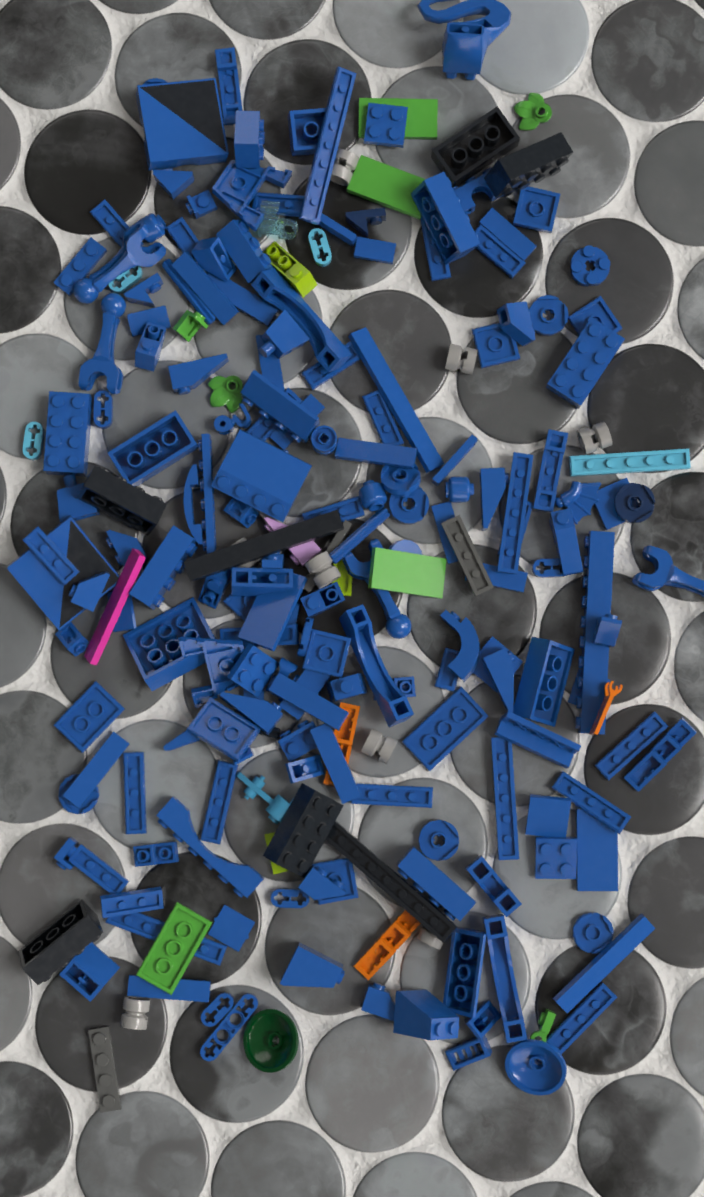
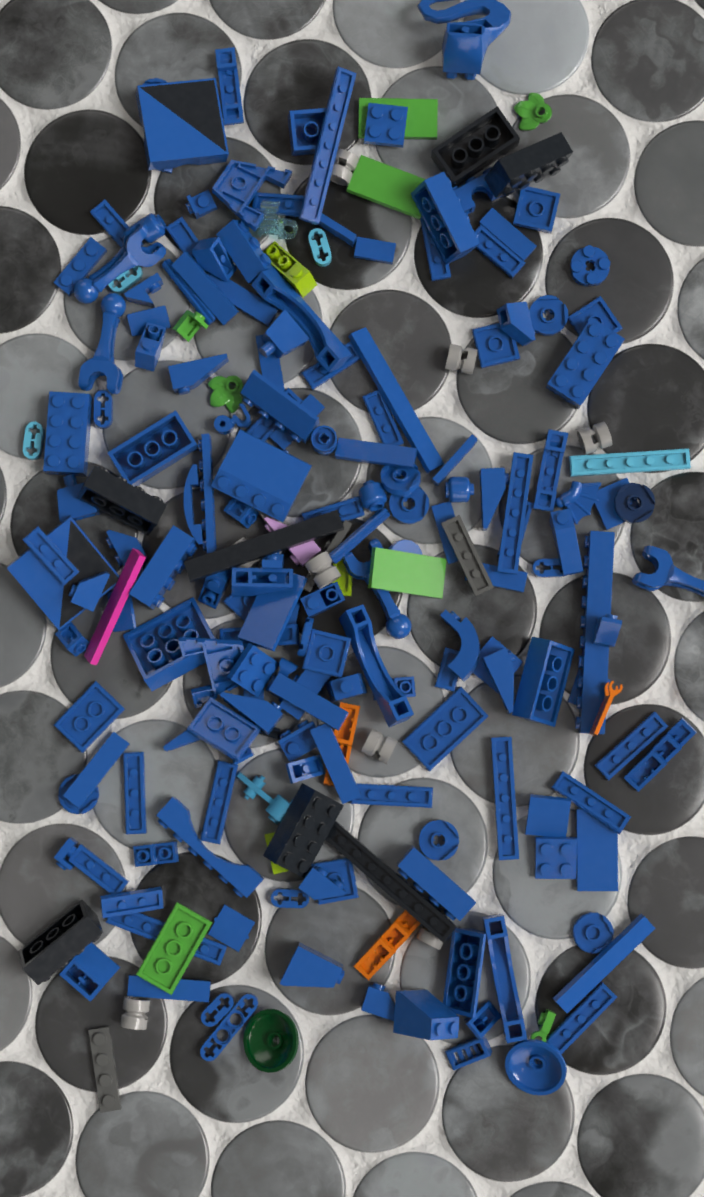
(173, 181): blue slope -> none
(249, 139): blue brick -> none
(359, 219): dark blue slope -> none
(493, 886): blue arch -> none
(536, 739): blue fence -> none

